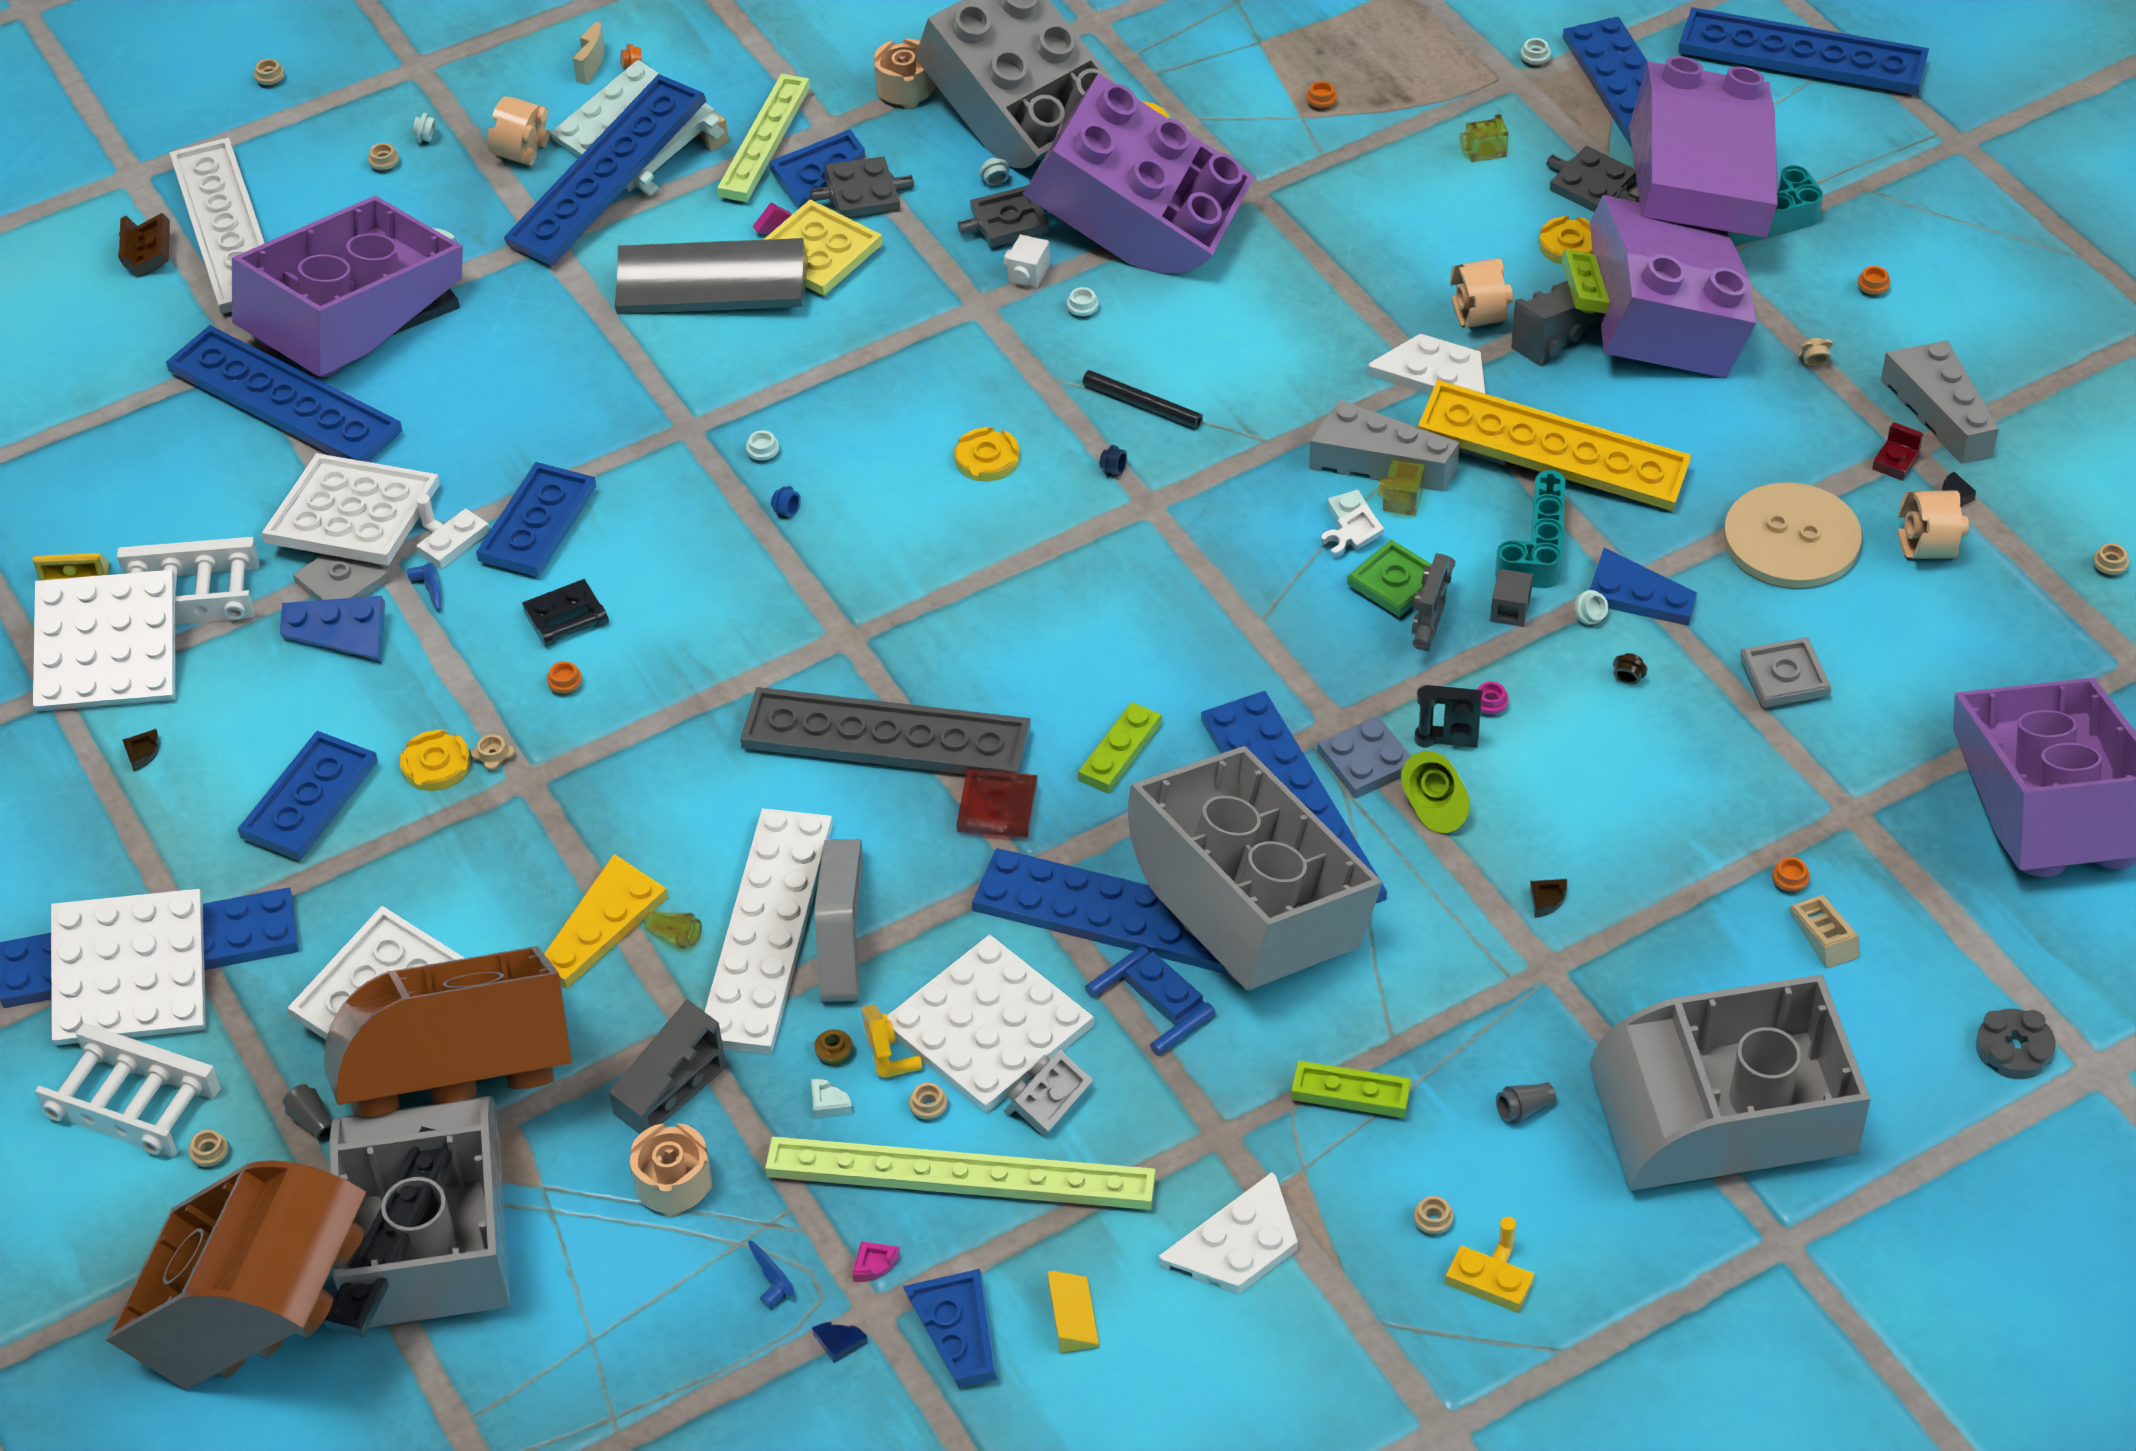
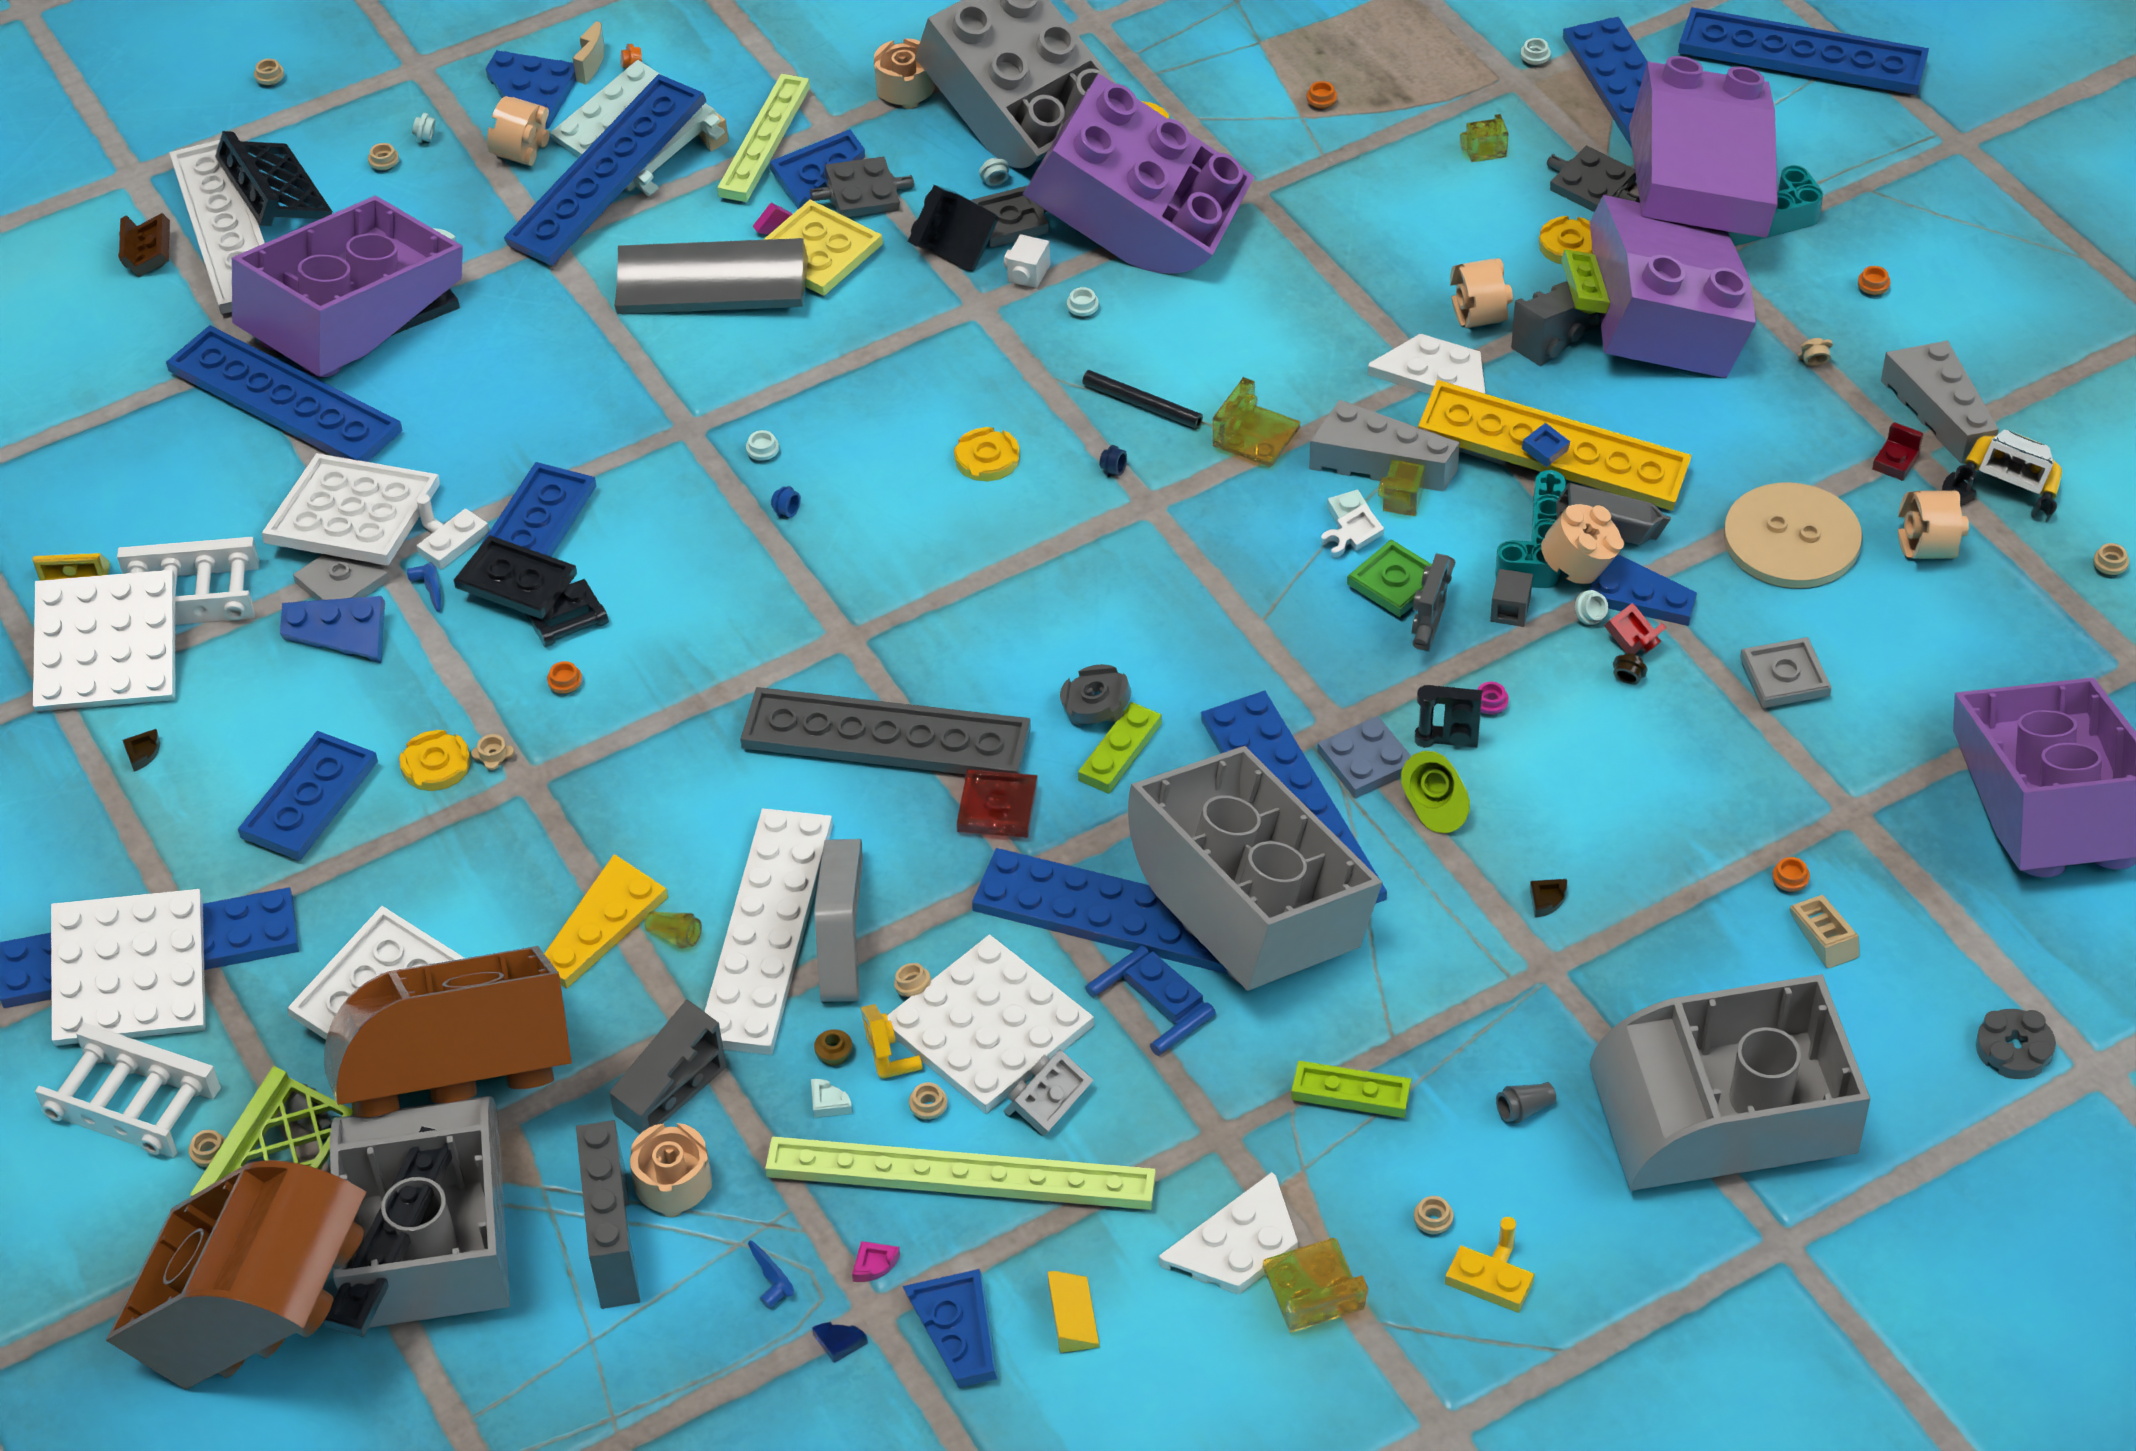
(255, 185): none -> black fence
(260, 1116): none -> lime fence
(515, 576): none -> black tile
(532, 79): none -> blue plate
(605, 1214): none -> dark grey arch
(911, 979): none -> tan plate
(953, 227): none -> black bracket
(1086, 708): none -> dark grey plate
(1250, 429): none -> clear yellow bracket
(1314, 1284): none -> clear yellow bracket
(1545, 444): none -> blue plate
(1582, 542): none -> light nougat brick
(1633, 517): none -> dark grey piece
(1634, 631): none -> bracket
(2017, 462): none -> torso

